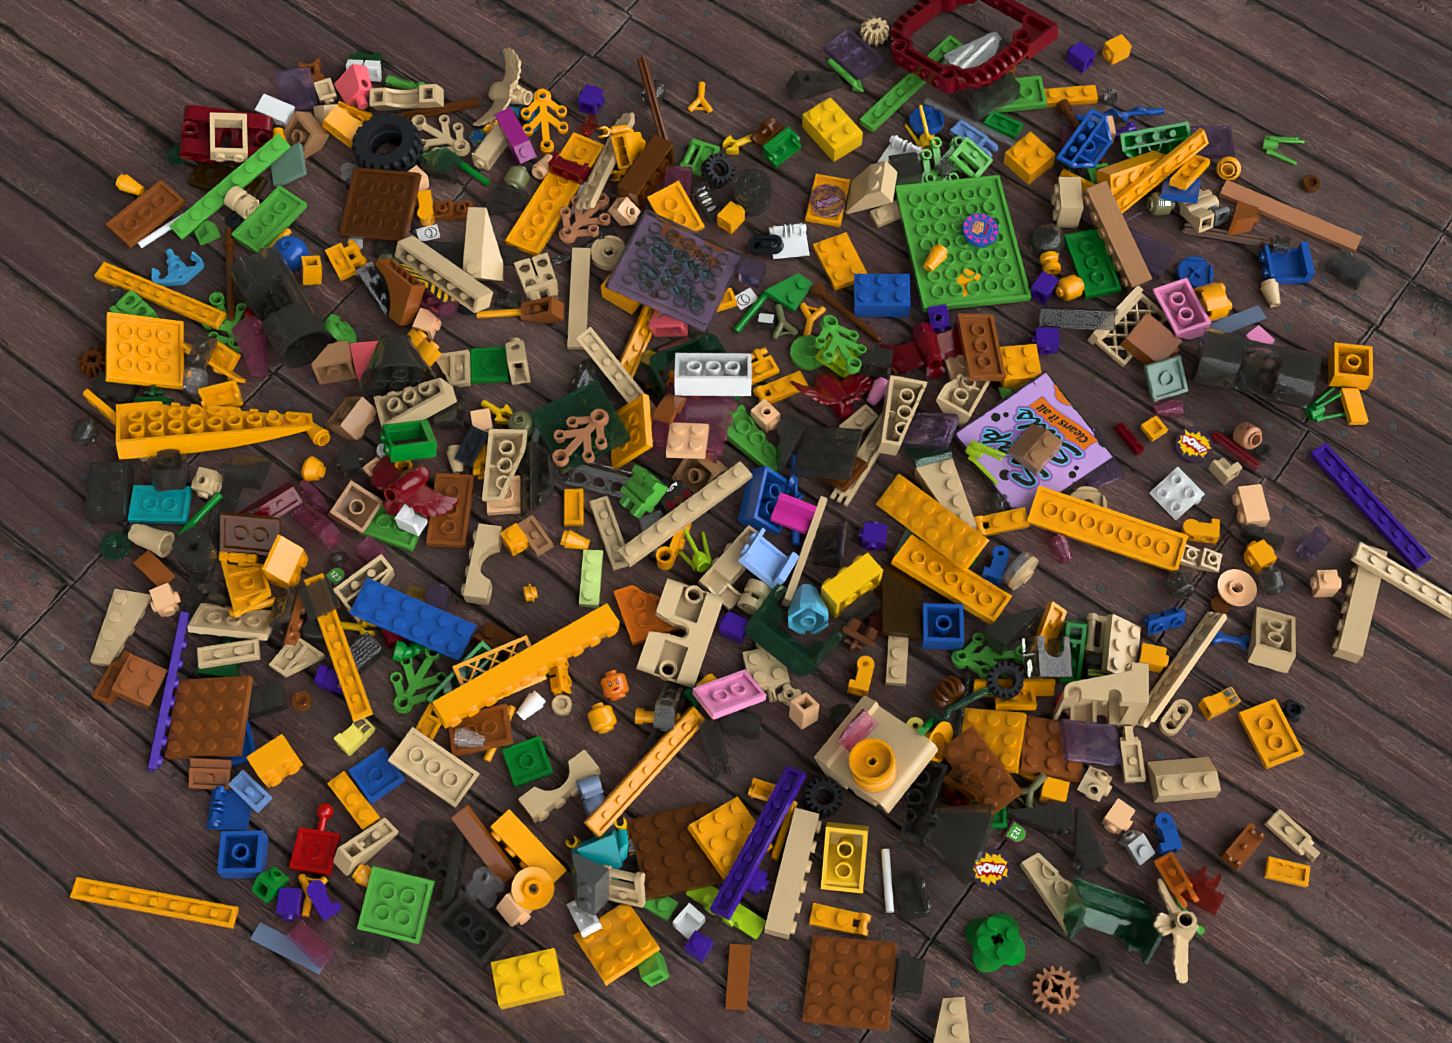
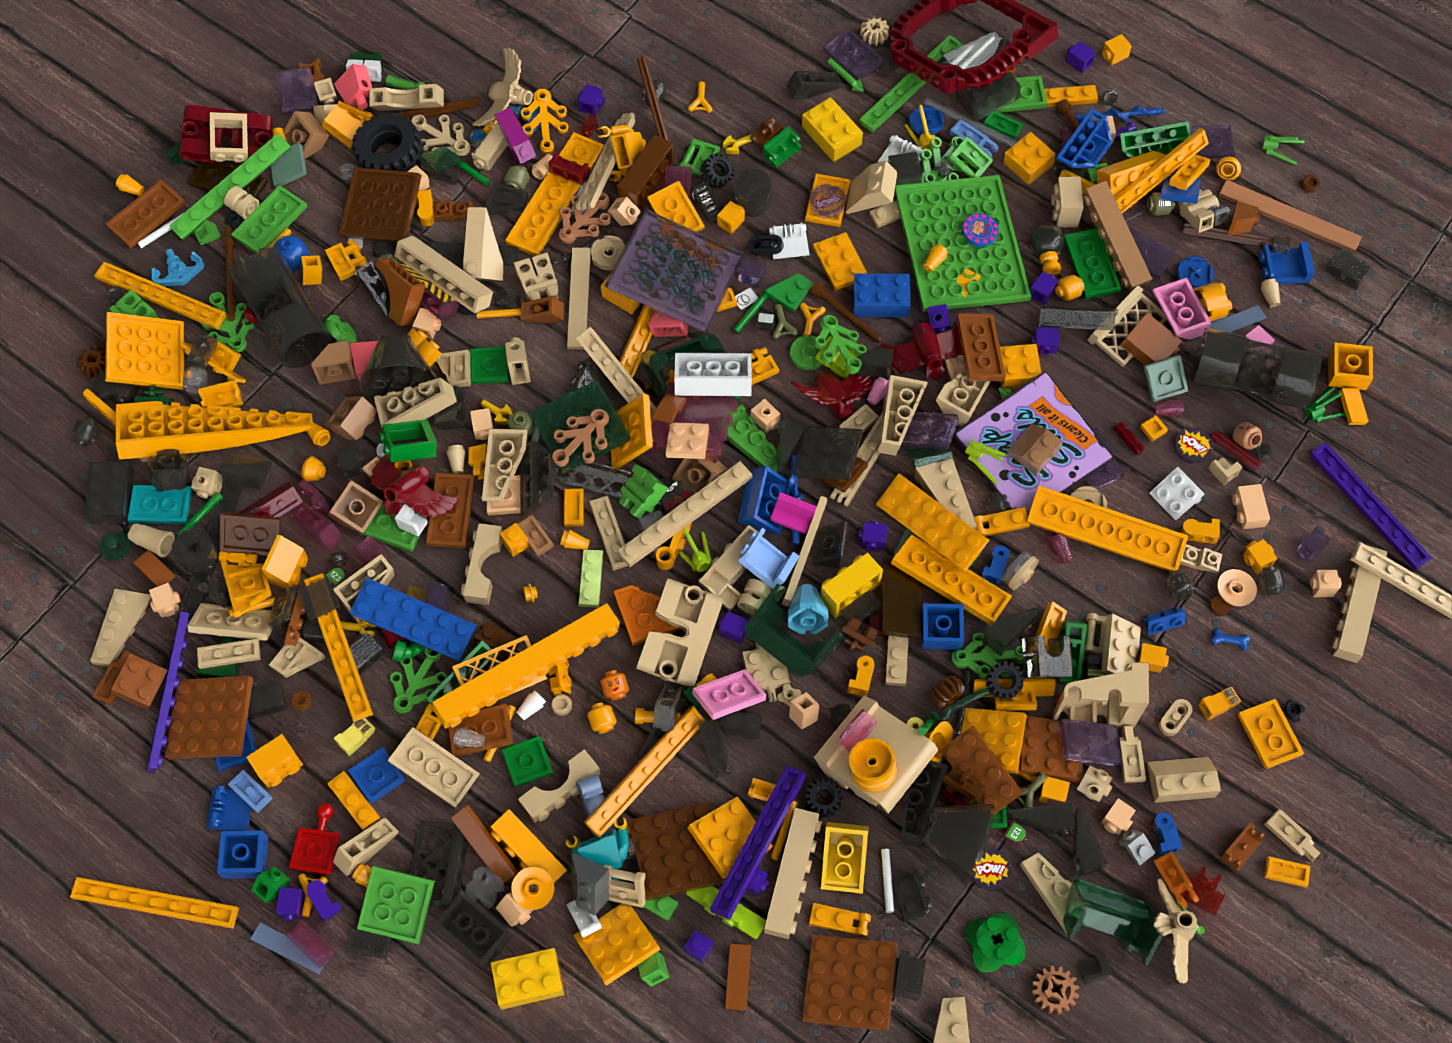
(209, 773): dark orange plate -> none
(252, 344): clear pink slope -> none
(277, 109): white hinge -> none
(327, 679): dark purple leg -> none
(428, 233): white sticker -> none
(471, 446): black plate -> none
(688, 921): white panel -> none
(780, 388): light orange plate -> none
(1181, 666): tan hinge -> none
(1254, 533): clear smoke slope -> none
(1272, 640): tan slope -> none

